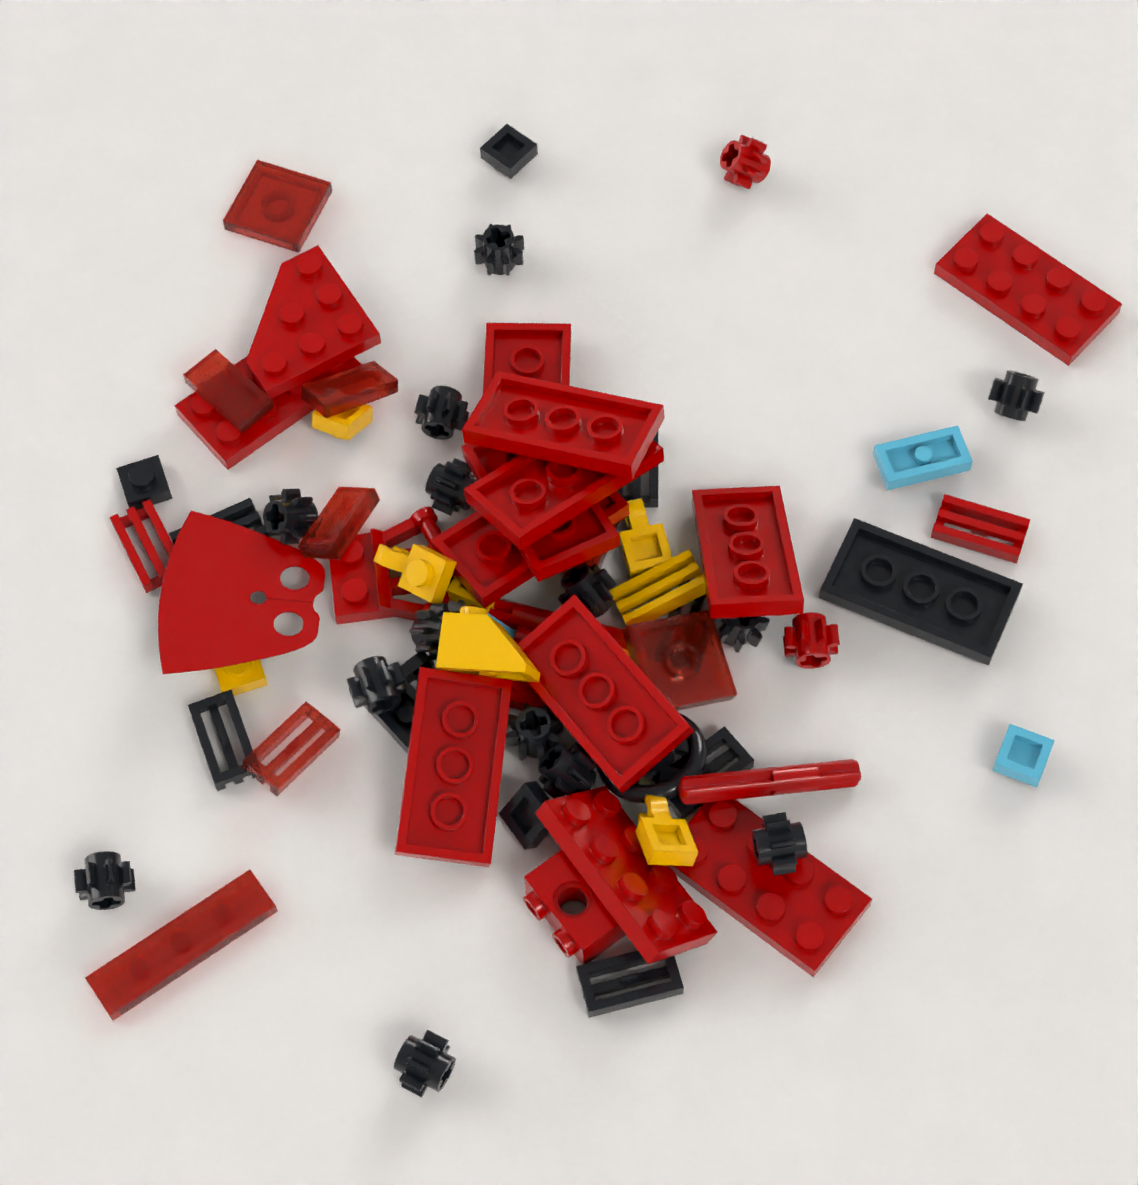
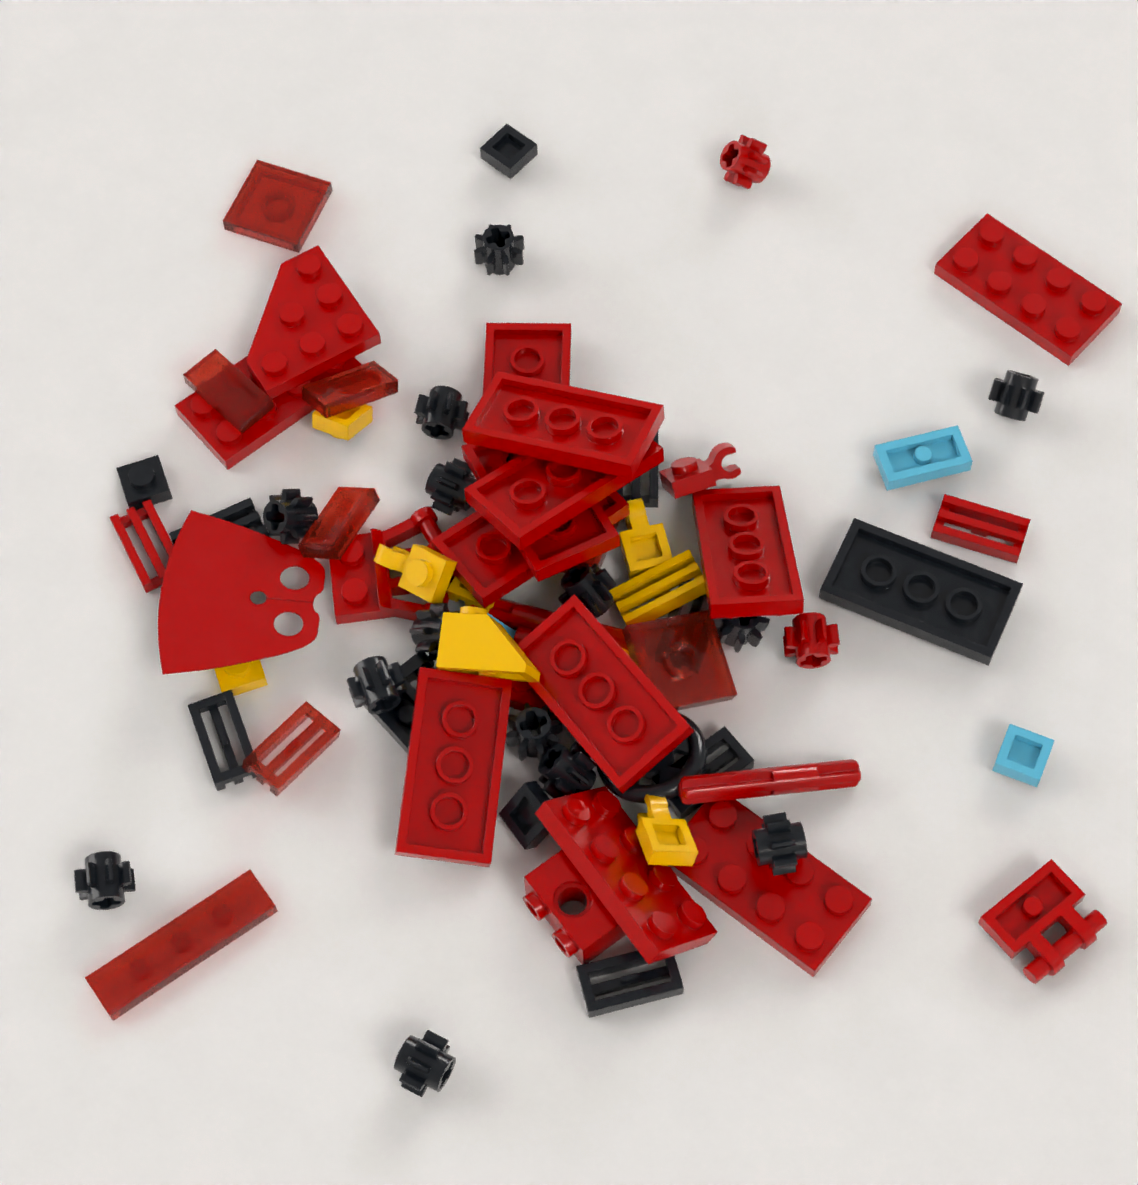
(693, 474): none -> red plate
(1034, 908): none -> red plate

